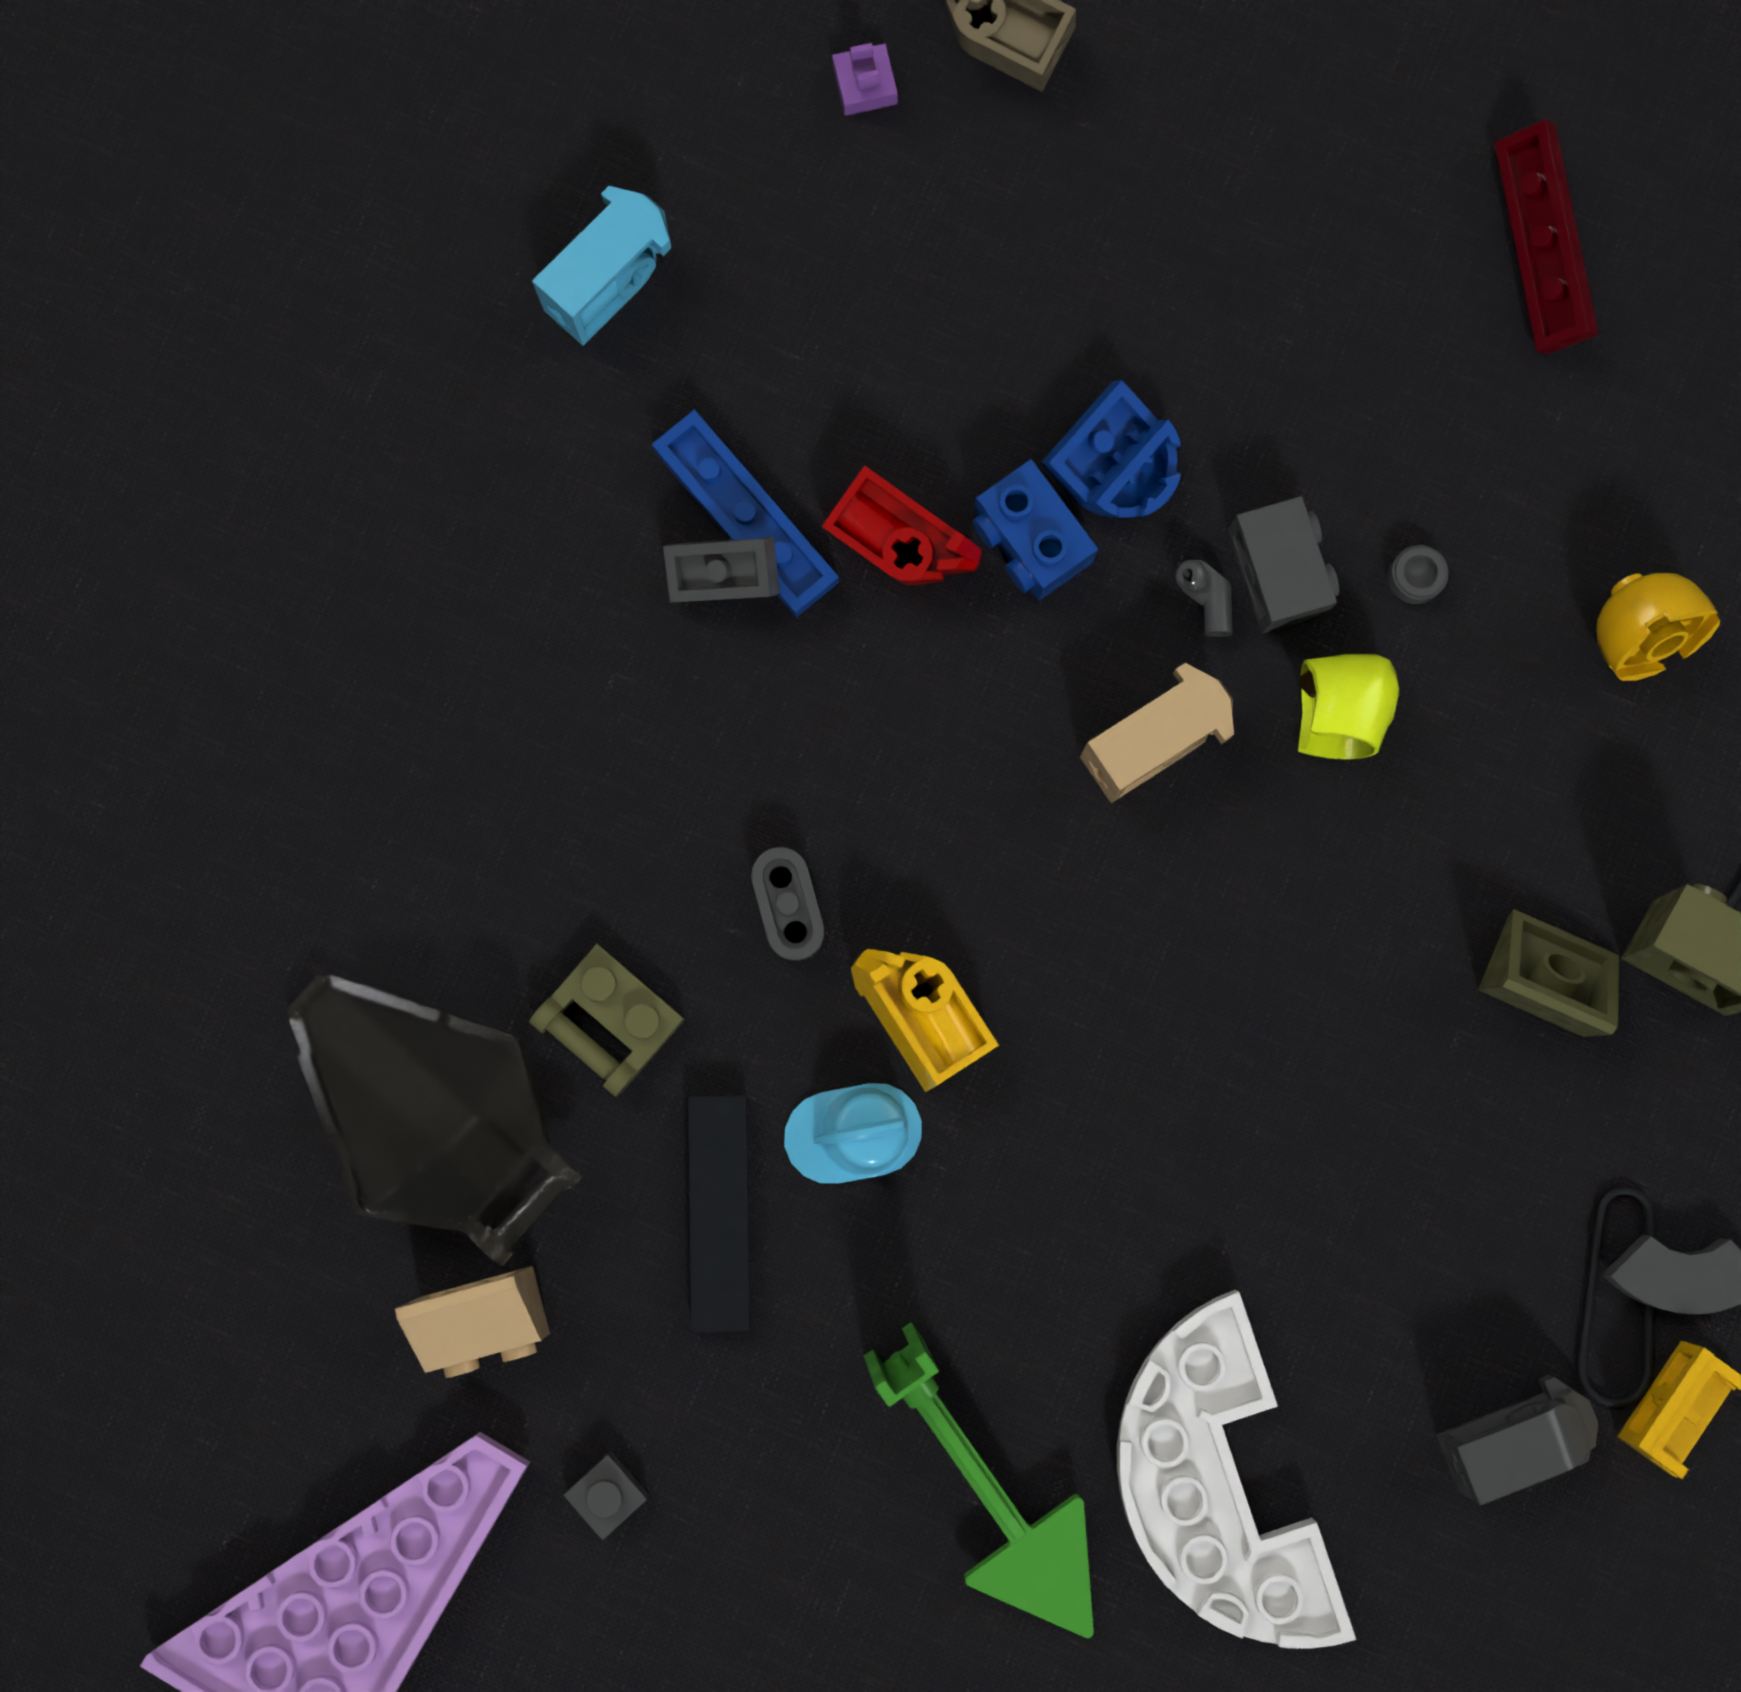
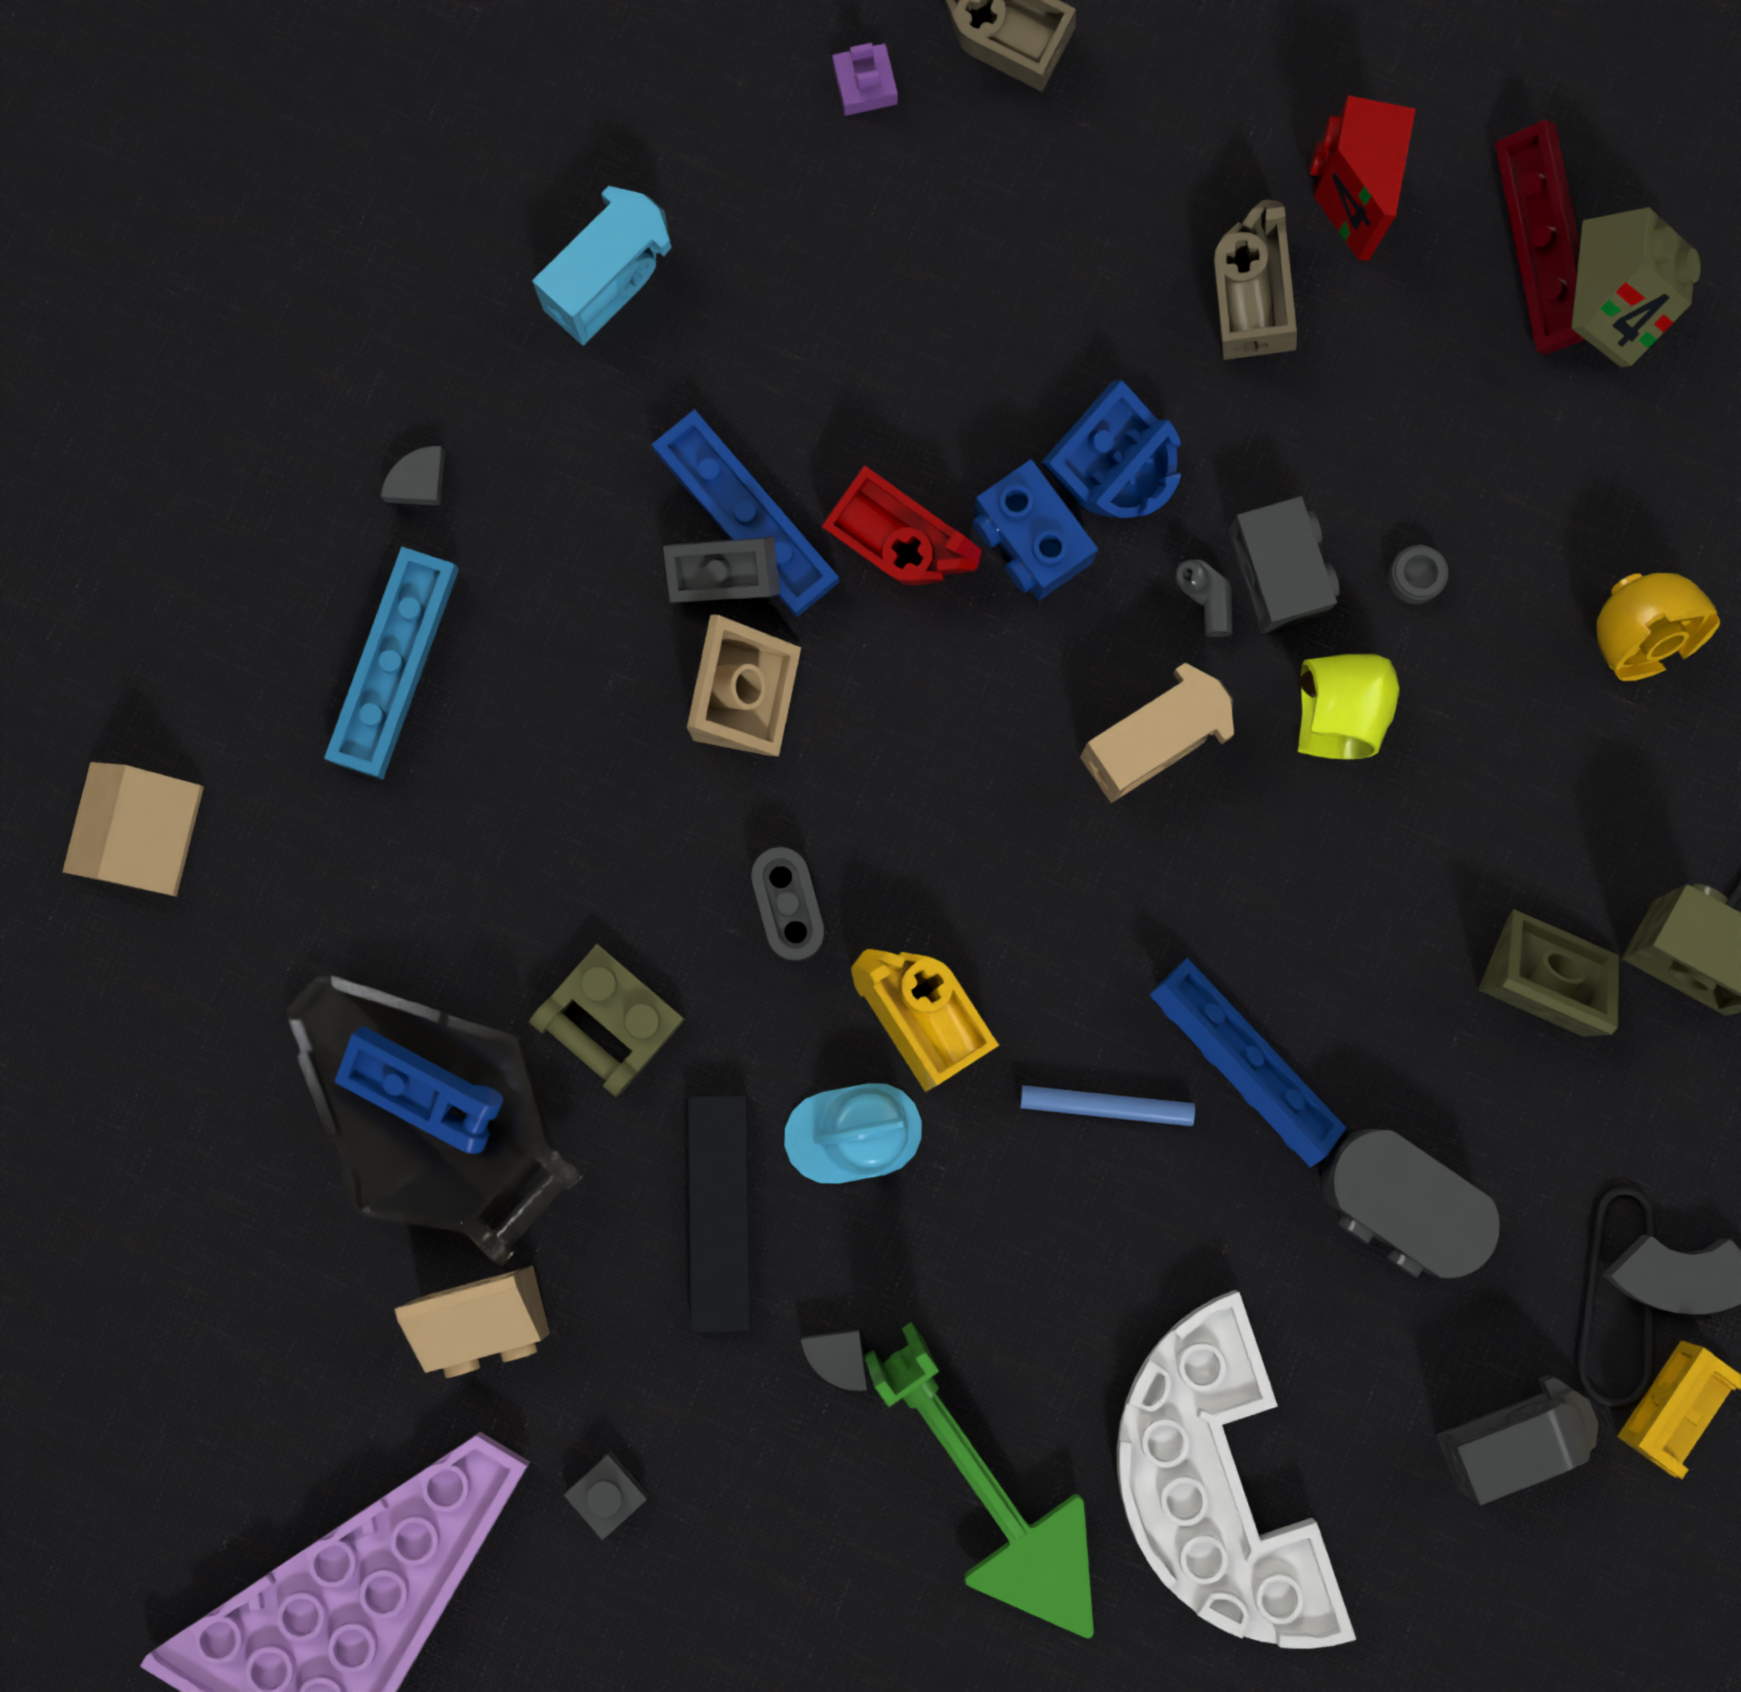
(133, 828): none -> tan slope
(391, 663): none -> dark azure plate
(416, 478): none -> dark grey tile
(418, 1090): none -> blue plate
(742, 688): none -> tan slope
(837, 1358): none -> dark grey tile
(1107, 1105): none -> medium blue bar
(1248, 1062): none -> blue plate
(1256, 304): none -> dark tan piece
(1362, 170): none -> red slope
(1409, 1204): none -> dark grey brick
(1631, 282): none -> olive slope

